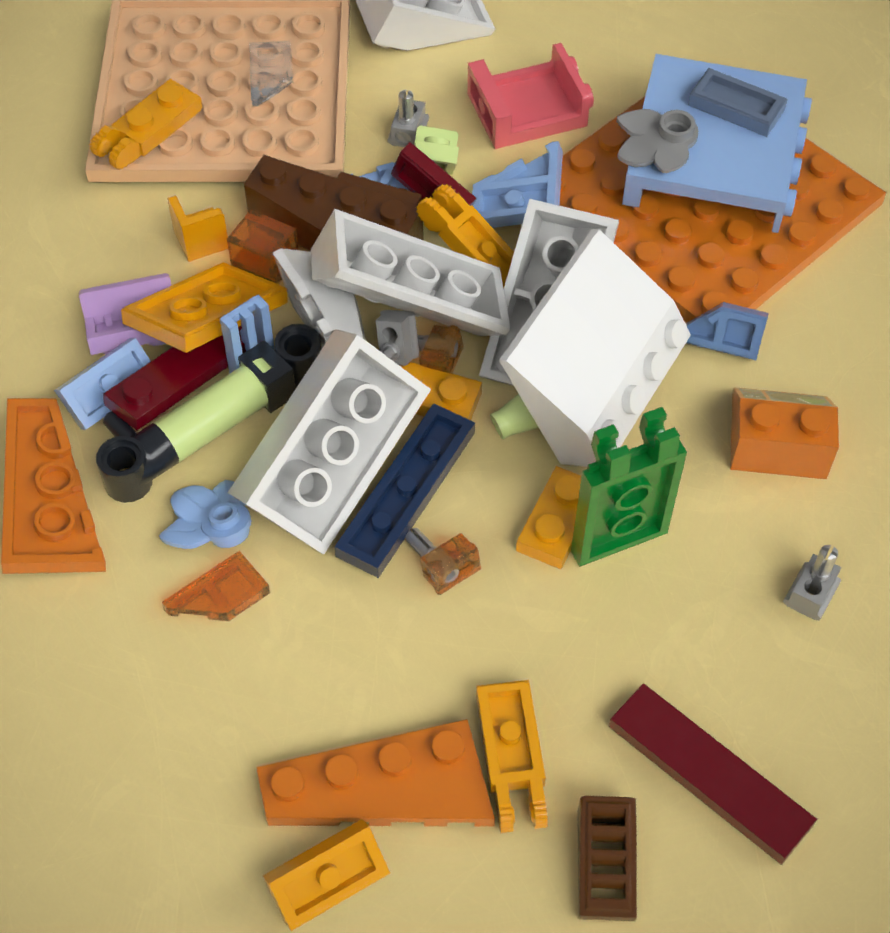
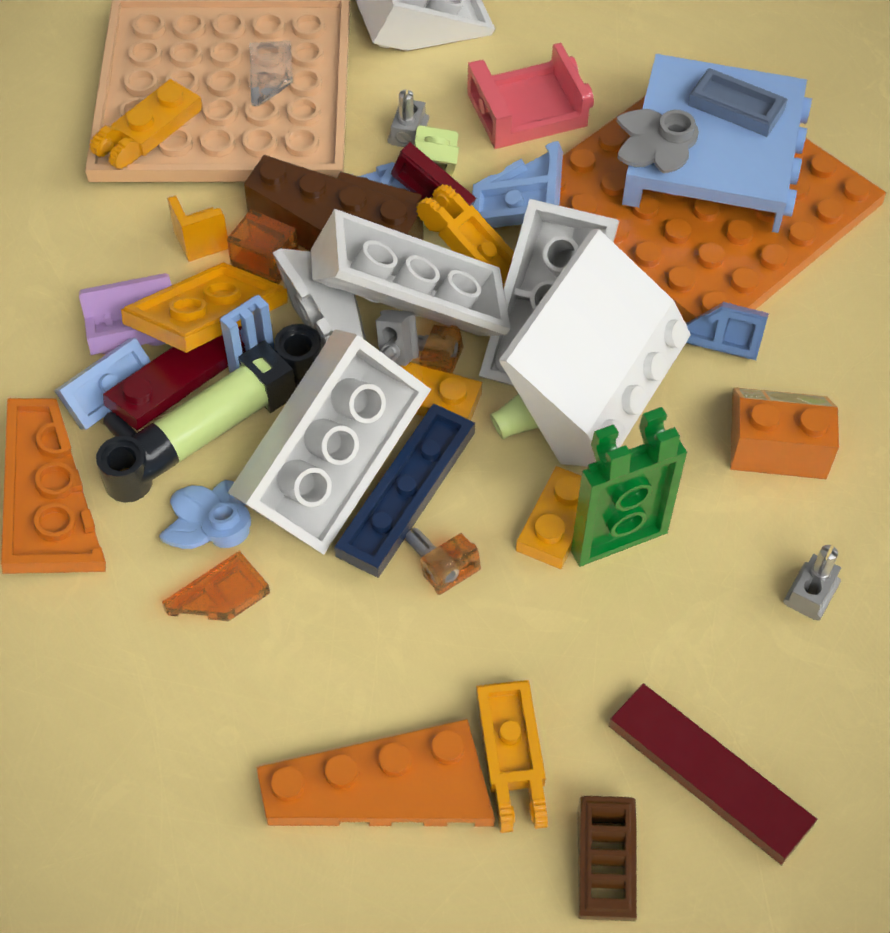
(326, 874): light orange plate -> none

